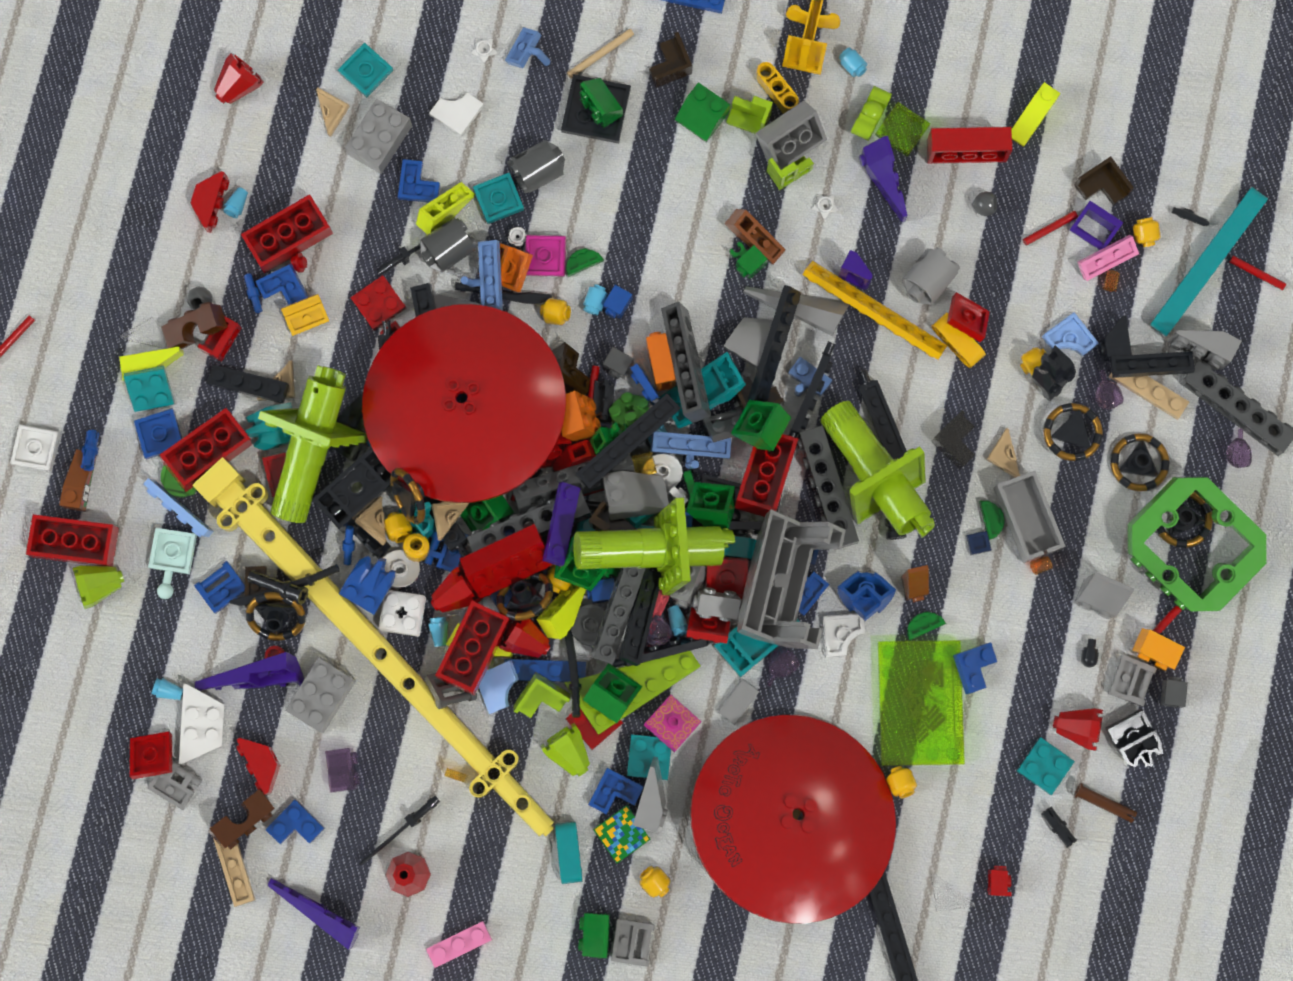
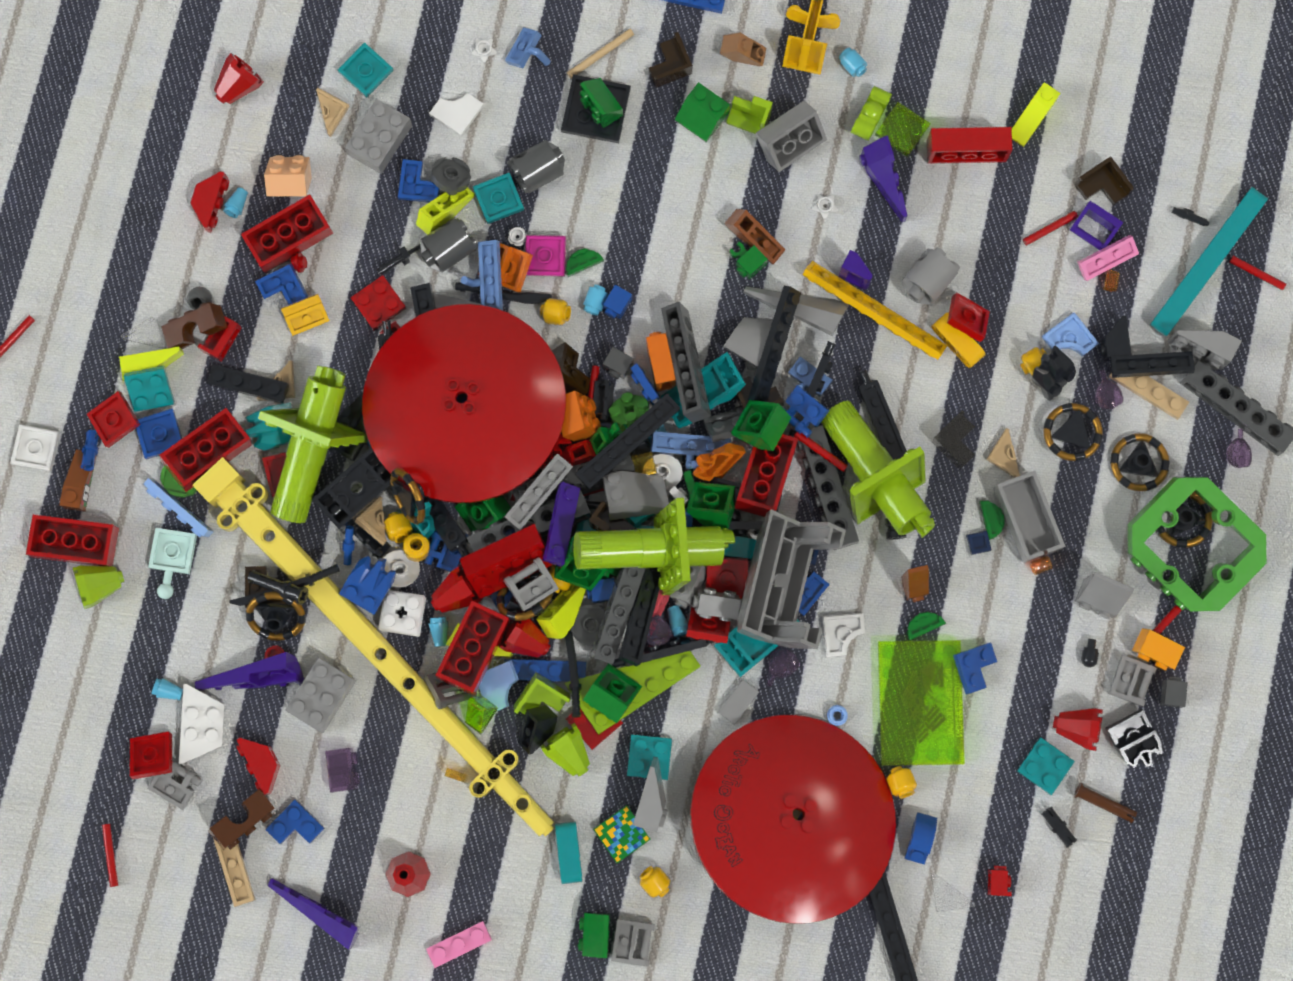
(110, 858): none -> red bar
(113, 419): none -> red plate
(227, 590): blue plate -> none
(253, 293): blue bar -> none
(288, 176): none -> light nougat brick
(412, 819): black sword -> none
(445, 516): tan tile -> none
(450, 184): none -> dark grey plate
(479, 713): none -> clear neon green slope
(534, 590): none -> light grey plate
(537, 728): none -> black slope
(538, 491): none -> light grey plate
(614, 785): blue plate -> none
(672, 723): dark pink plate -> none
(718, 461): none -> orange plate
(742, 49): none -> medium nougat slope
(776, 79): yellow beam -> none
(790, 173): lime panel -> none
(808, 407): none -> blue plate
(821, 451): none -> red bar
(837, 708): none -> light blue plate
(866, 594): blue brick -> none
(921, 838): none -> blue brick
(985, 203): dark grey piece -> none
(1146, 231): yellow head -> none

